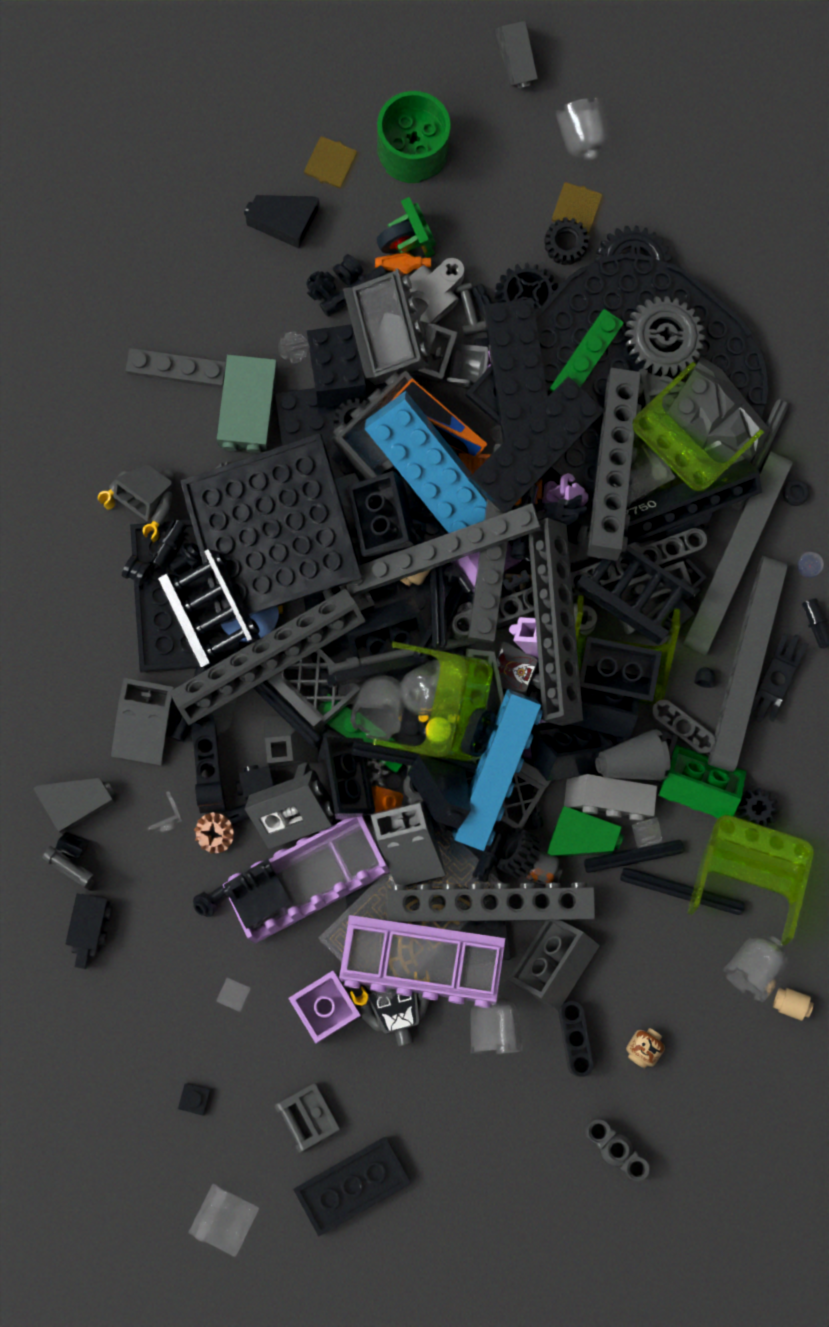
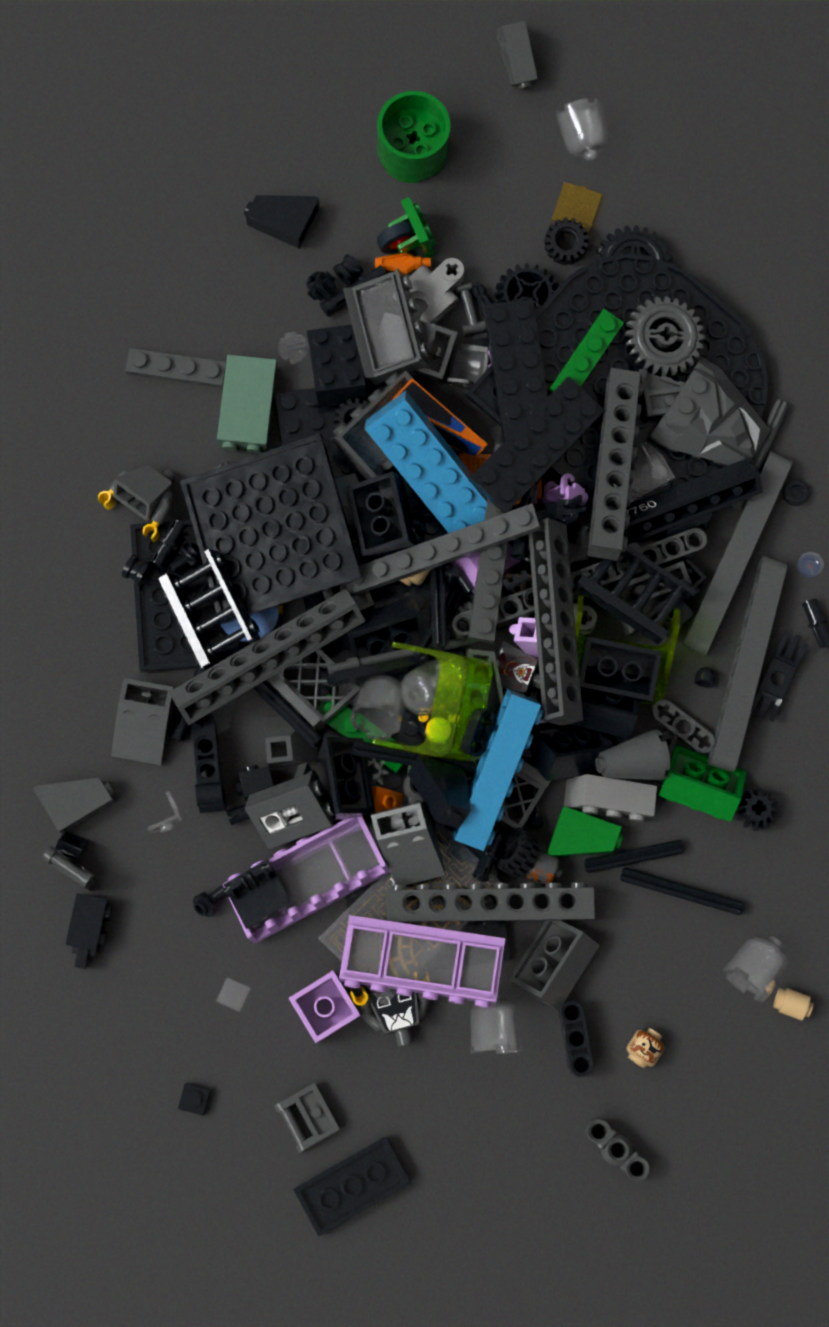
(222, 827): nougat gear -> none
(223, 1220): clear plate -> none
(330, 162): clear yellow piece -> none
(647, 833): clear tile -> none
(676, 446): clear neon green windscreen -> none
(757, 858): clear neon green windscreen -> none

